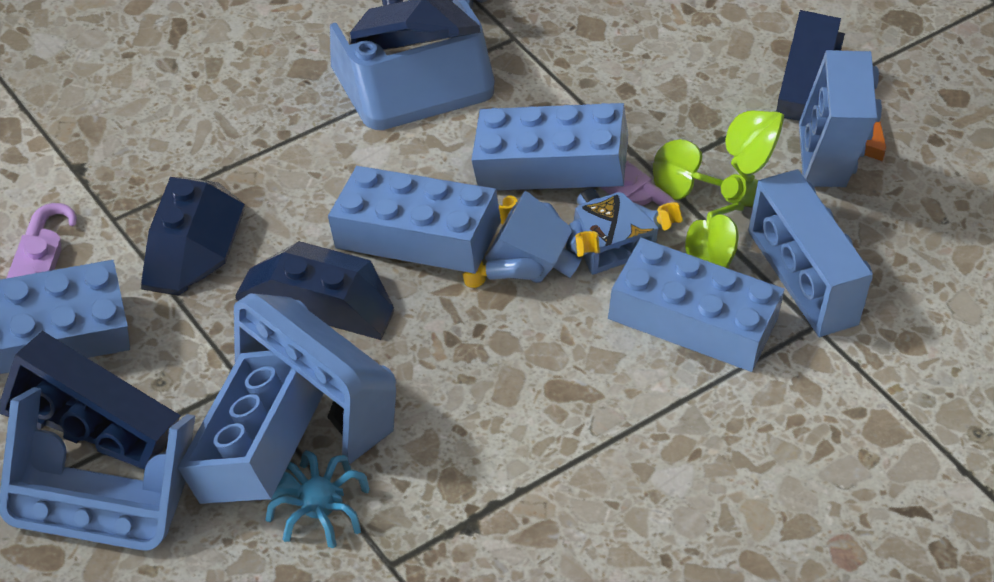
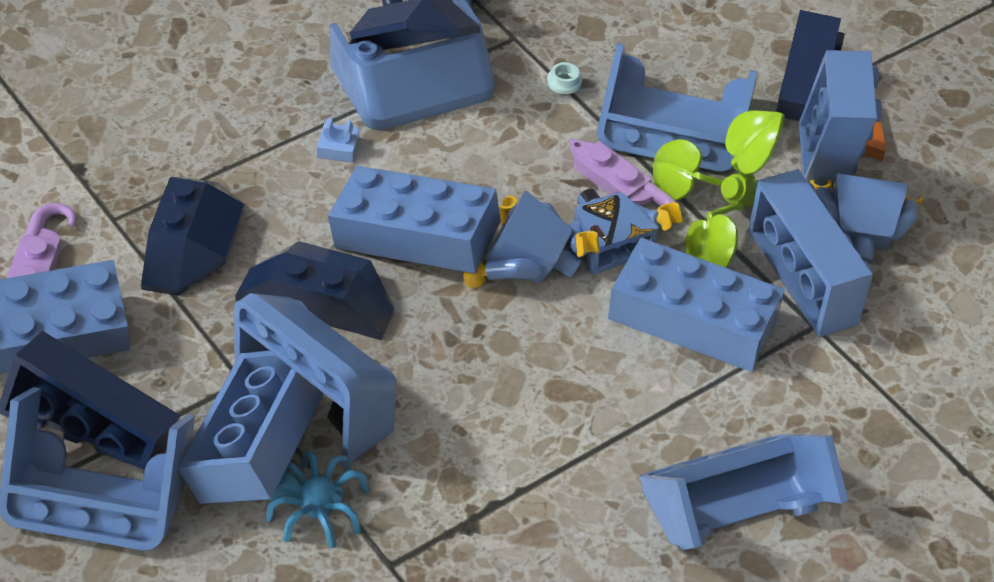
(338, 141): none -> light blue tile
(551, 147): medium blue brick -> none
(564, 78): none -> light aqua plate
(645, 118): none -> medium blue windscreen
(744, 483): none -> medium blue windscreen
(870, 210): none -> medium blue torso

